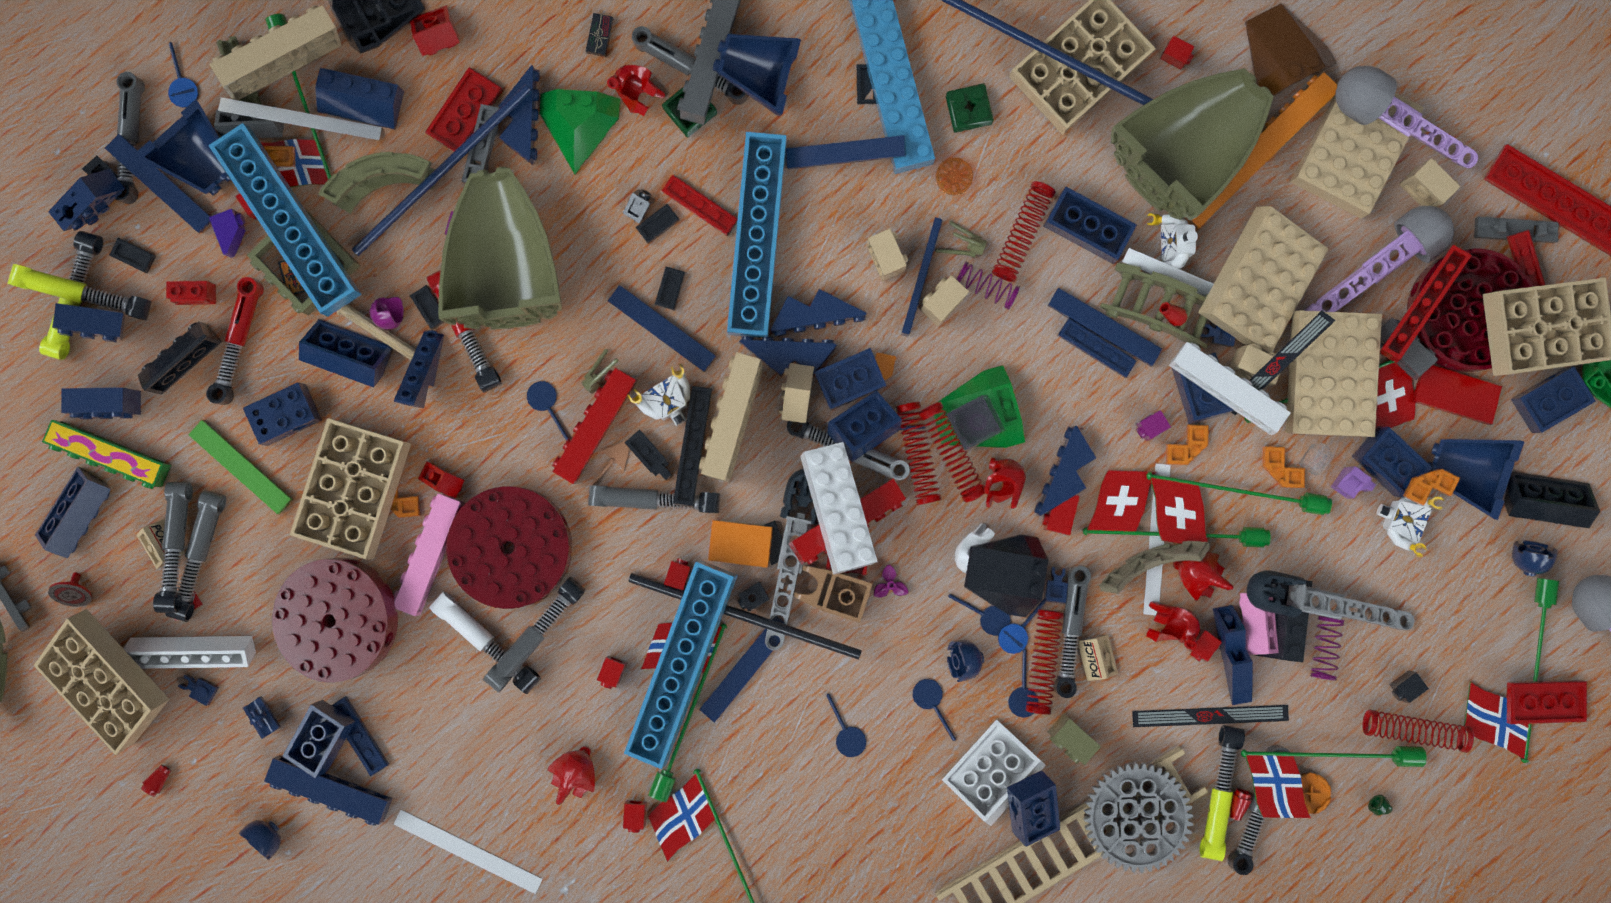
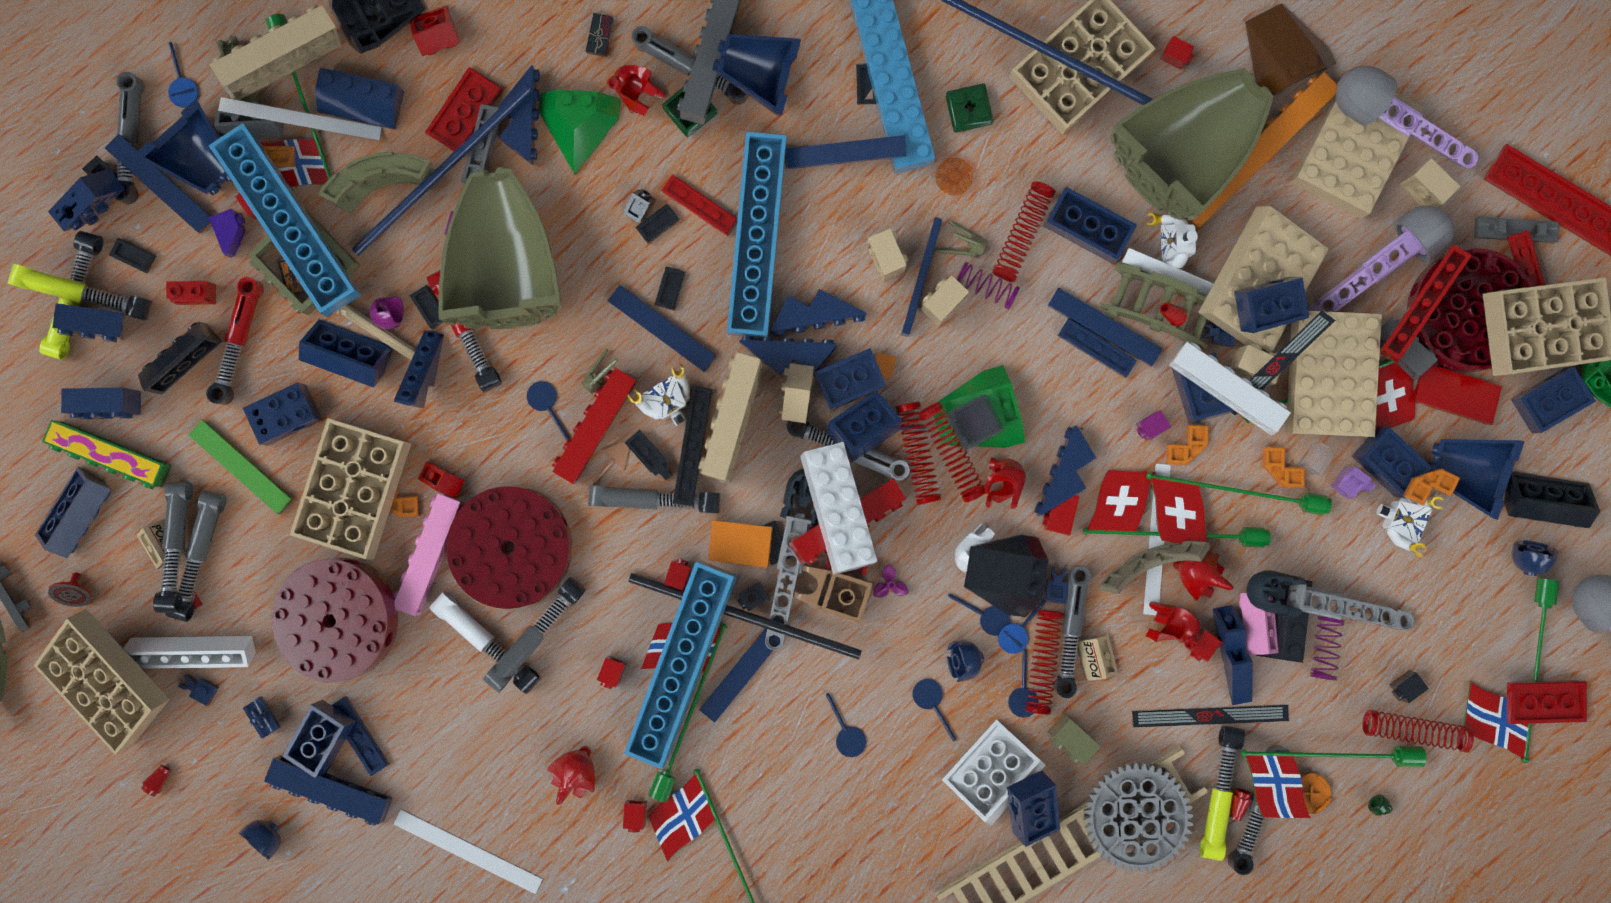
(1271, 304): none -> dark blue piece

